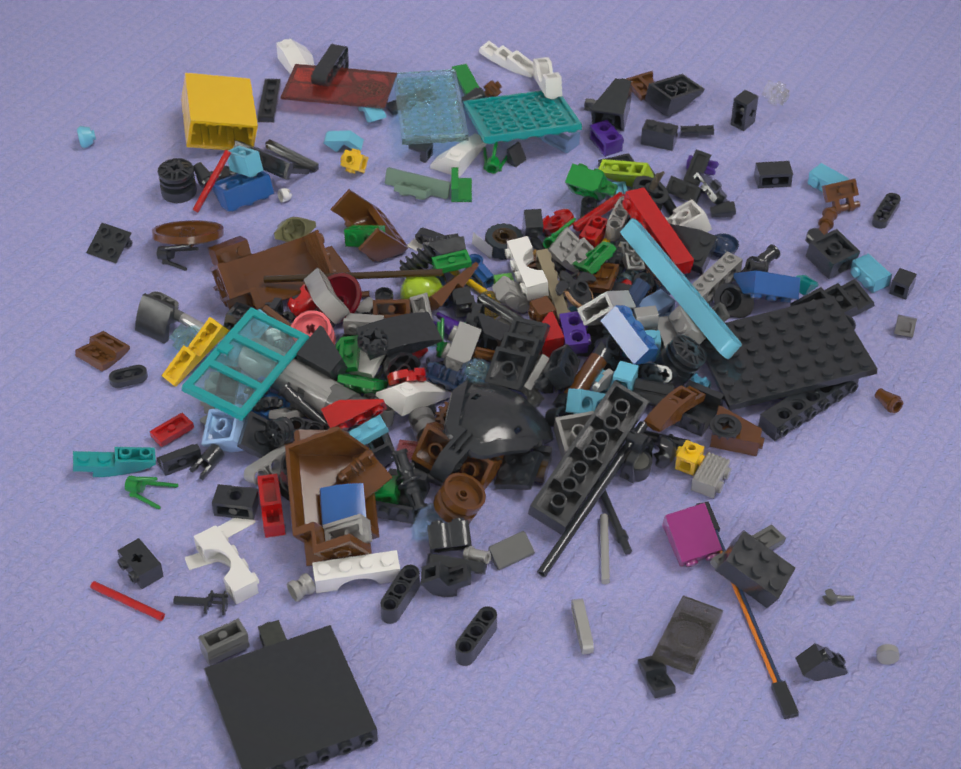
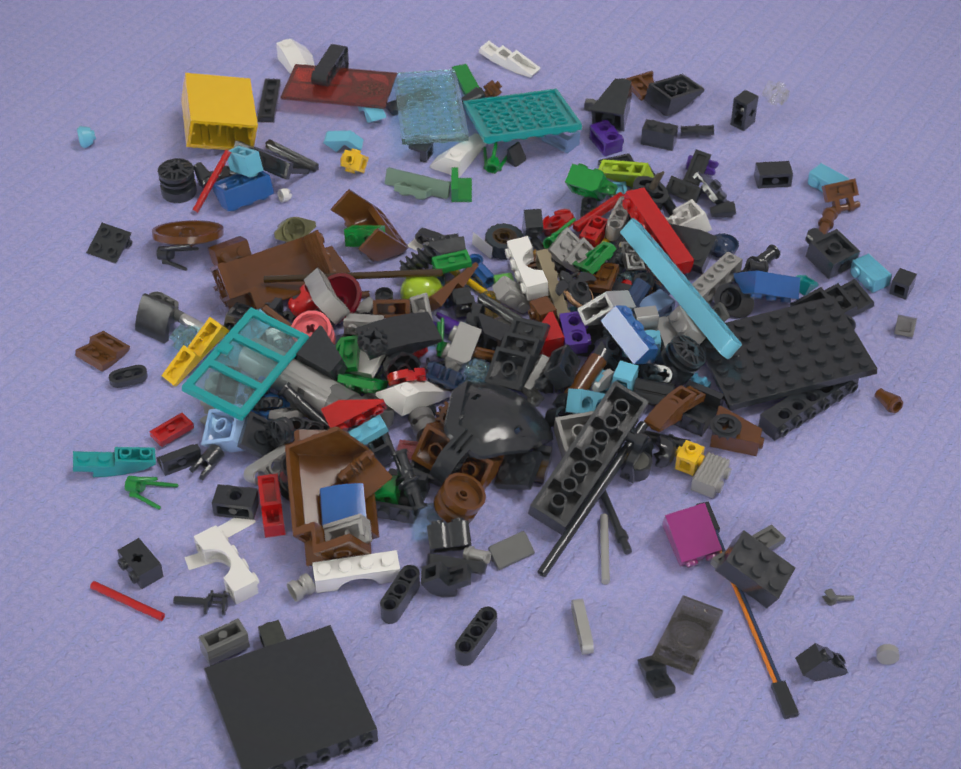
(547, 80): white arch -> none
(887, 216): black beam -> none

